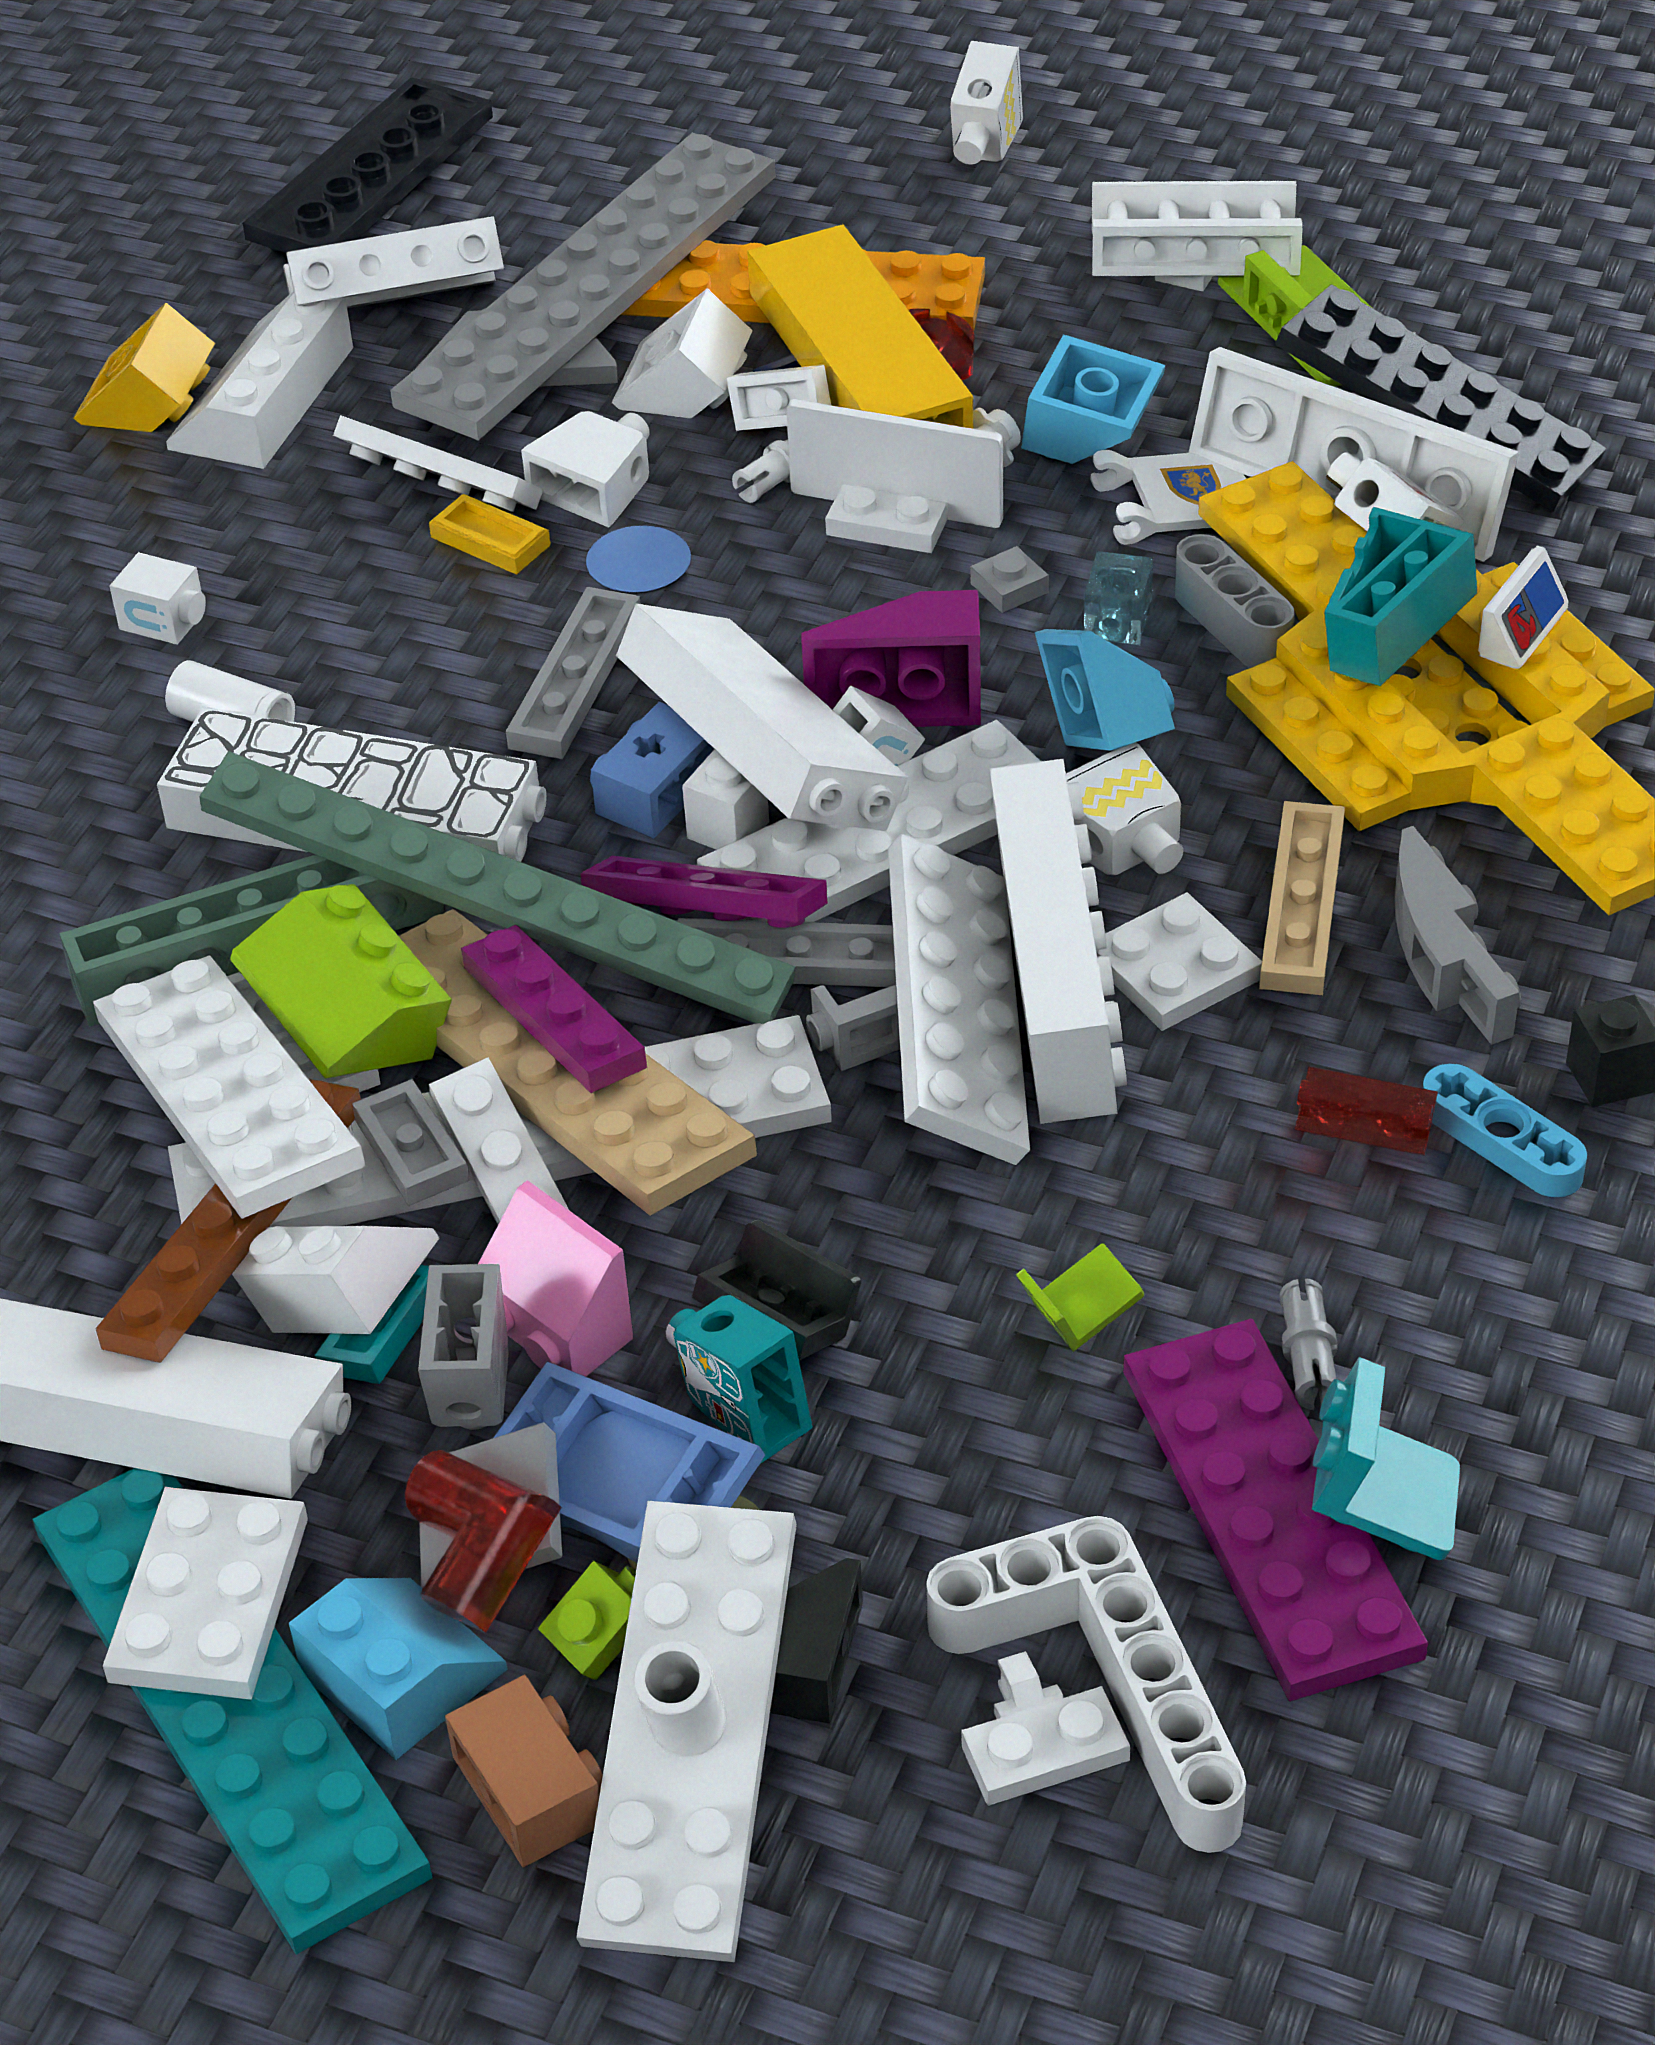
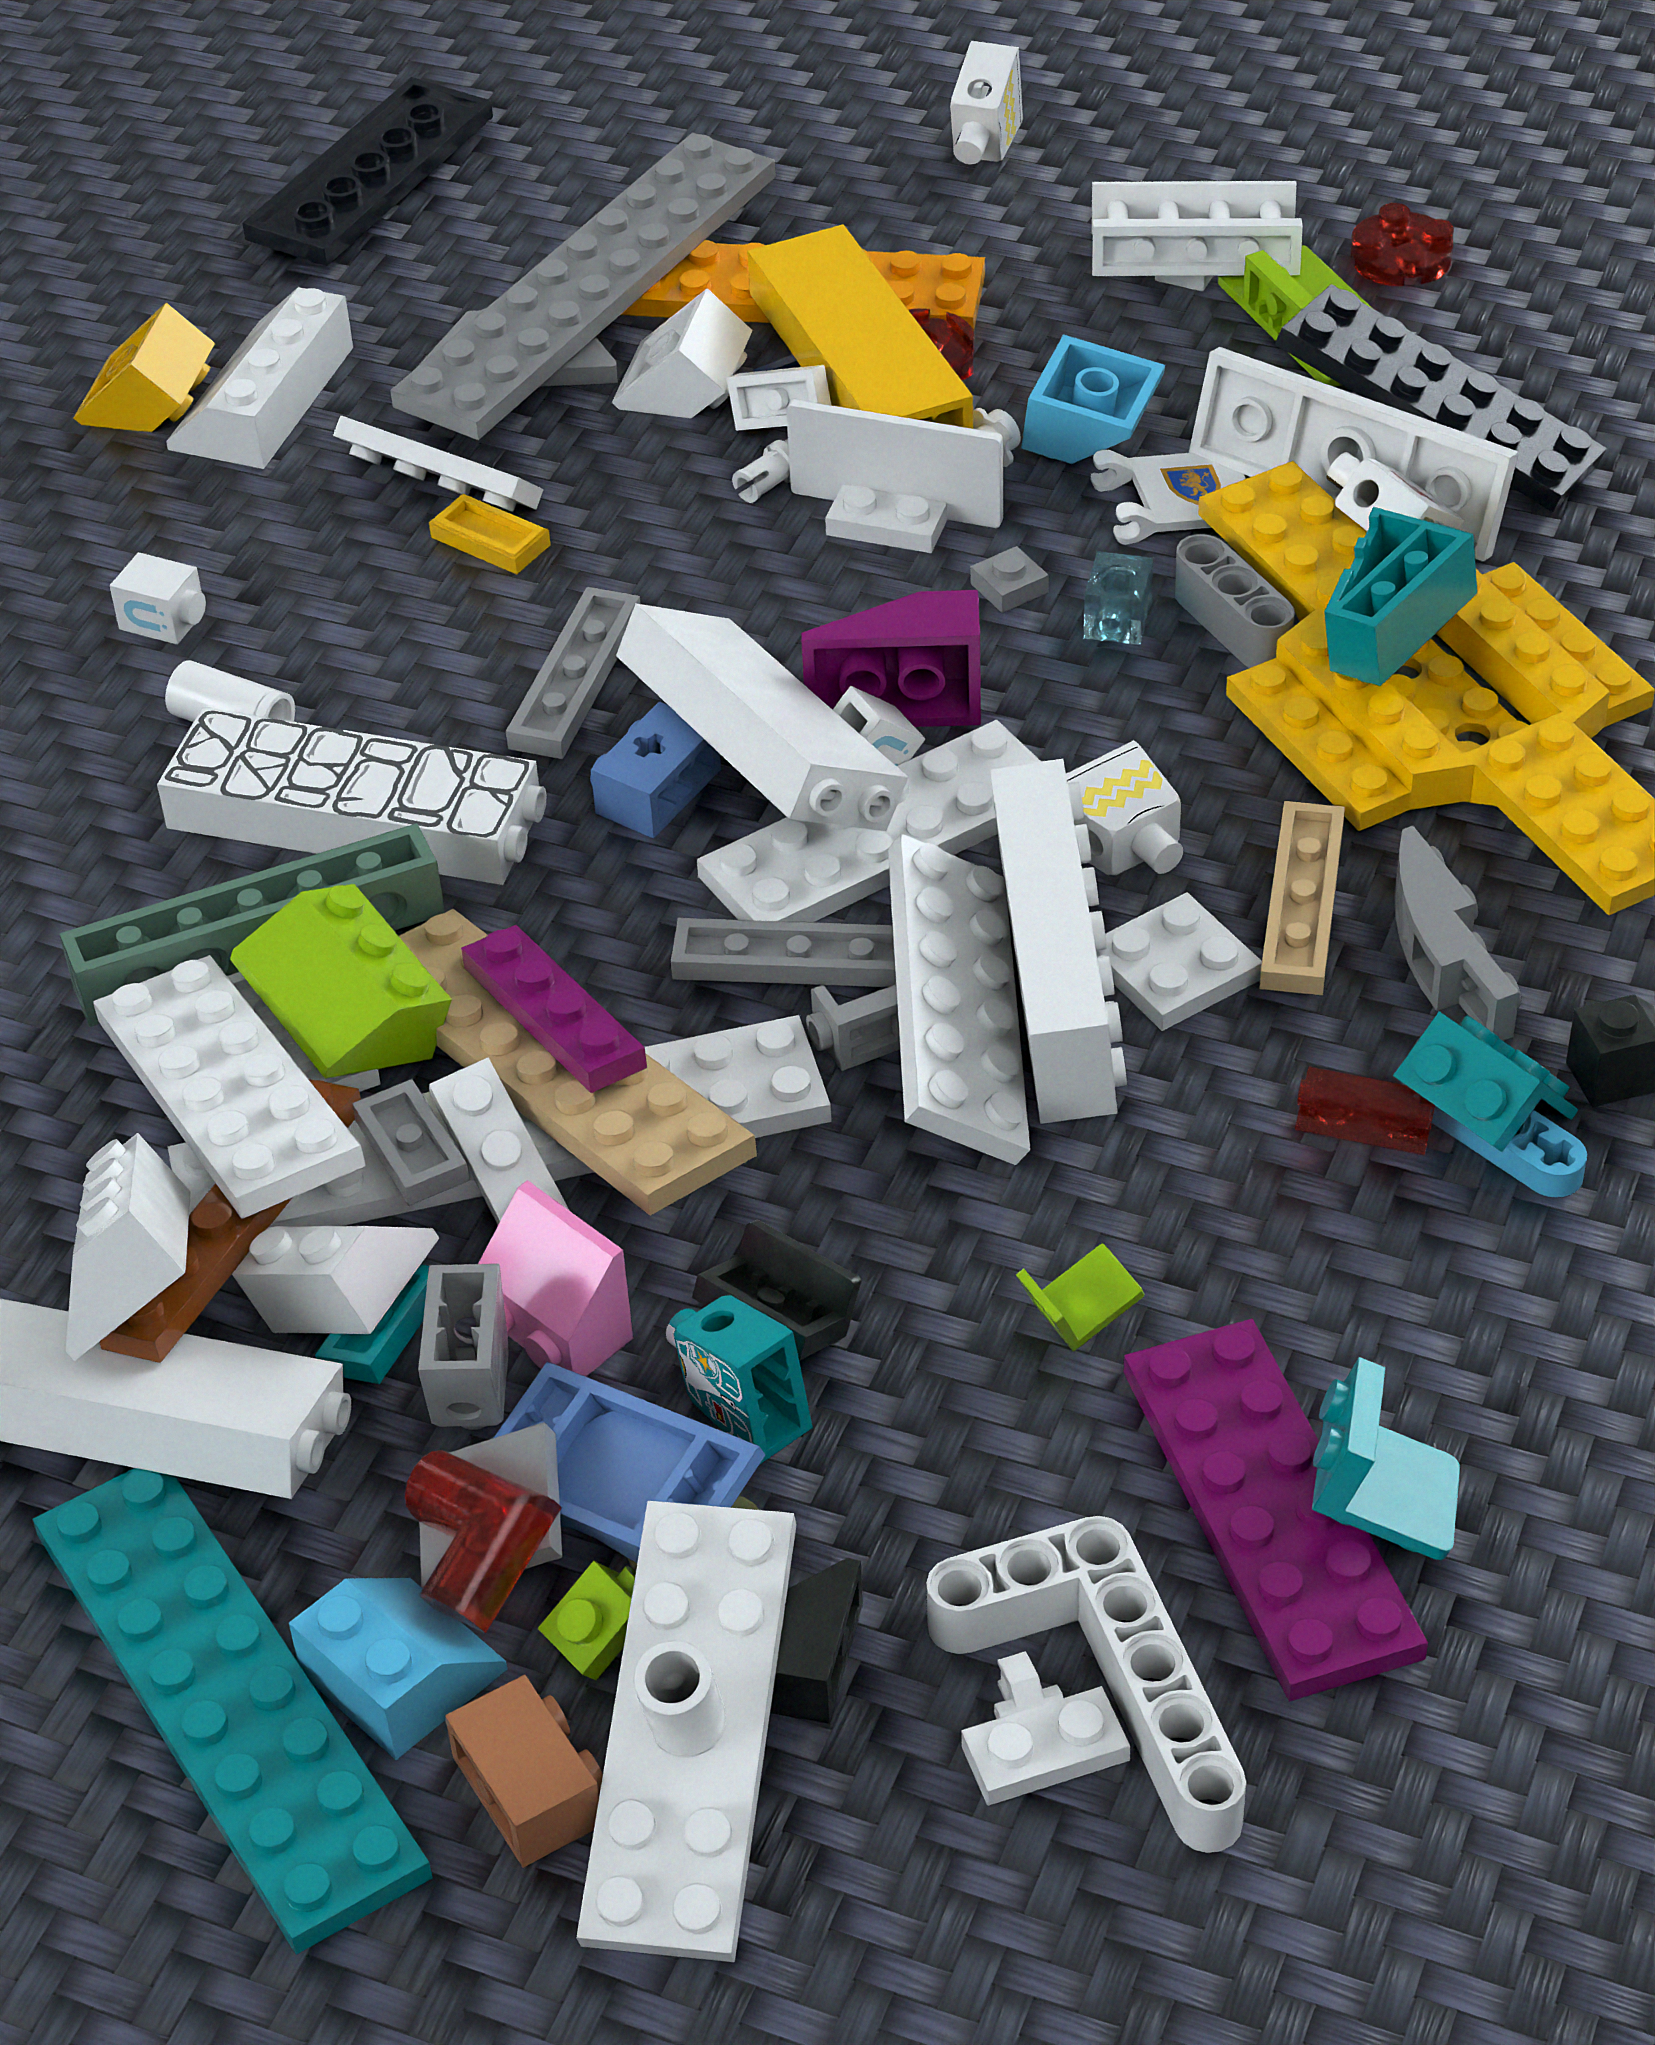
(125, 1241): none -> white slope
(206, 1593): white plate -> none
(396, 264): white fence -> none
(498, 889): sand green plate -> none
(590, 464): white torso -> none
(638, 559): medium blue sticker -> none
(722, 804): white brick -> none
(725, 892): magenta plate -> none
(1102, 691): medium azure slope -> none
(1308, 1341): light grey pin -> none
(1402, 246): none -> clear red plate
(1480, 1079): none -> teal bracket
(1522, 611): slope -> none

